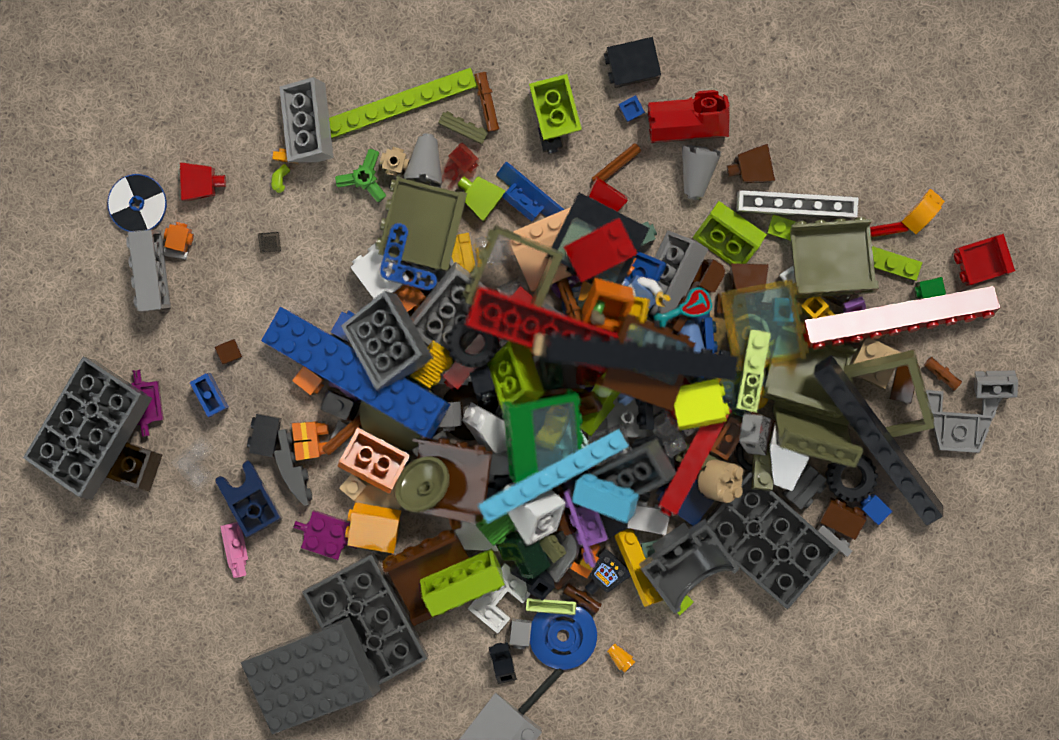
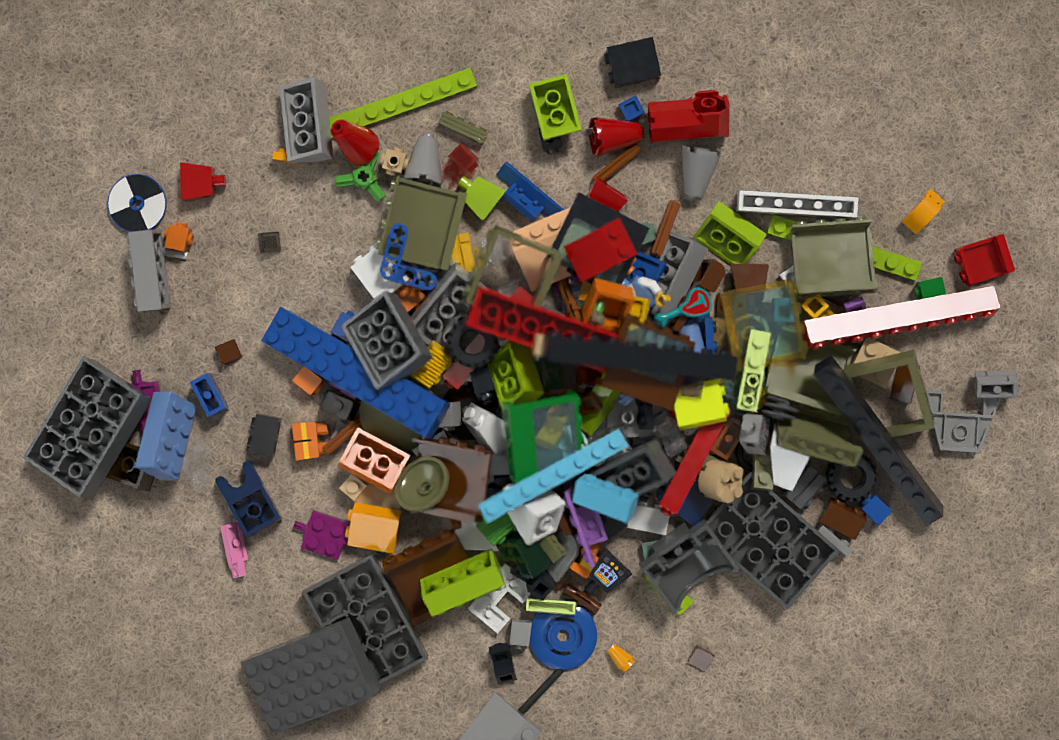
(165, 436): none -> medium blue brick
(277, 178): lime arm -> none
(293, 476): dark grey slope -> none
(355, 141): none -> red cone
(486, 100): dark orange pin -> none
(613, 135): none -> red cone
(633, 556): yellow plate -> none
(665, 228): none -> dark orange axle
(692, 386): none -> tile
(700, 658): none -> slope
(753, 166): reddish brown torso -> none
(779, 409): none -> dark grey piece
(888, 229): red axle -> none
(942, 373): dark orange pin -> none

